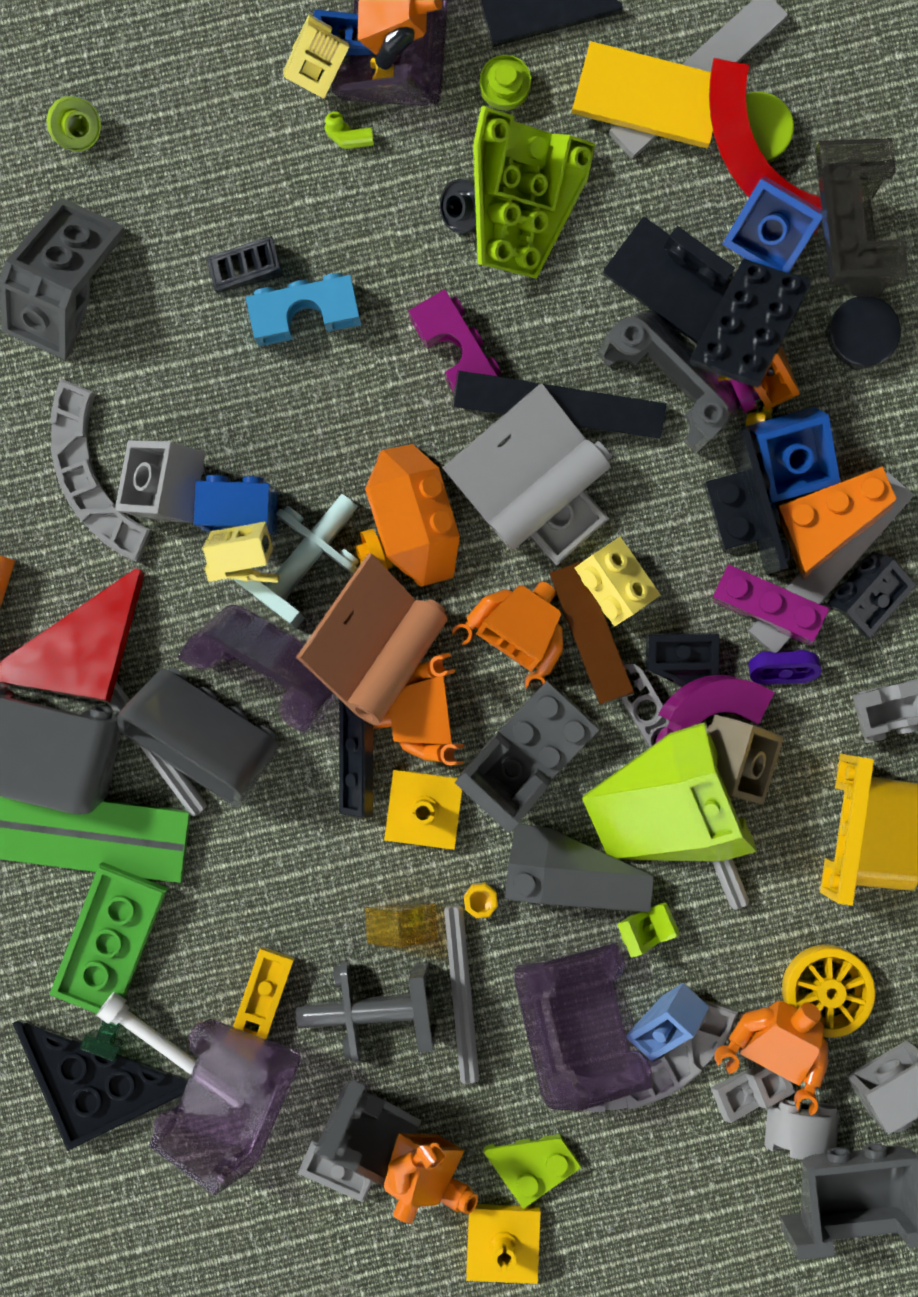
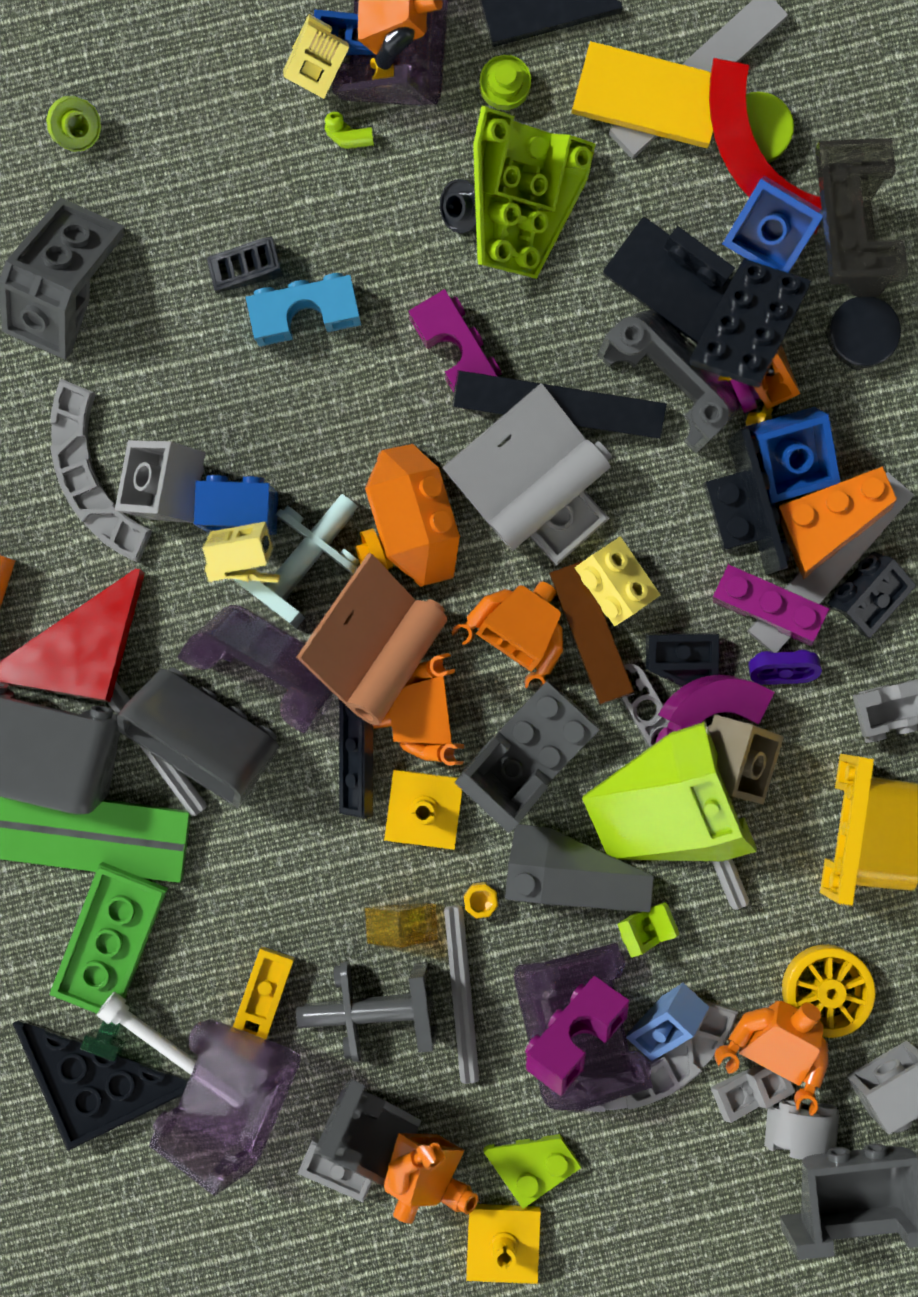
(591, 1010): none -> magenta arch

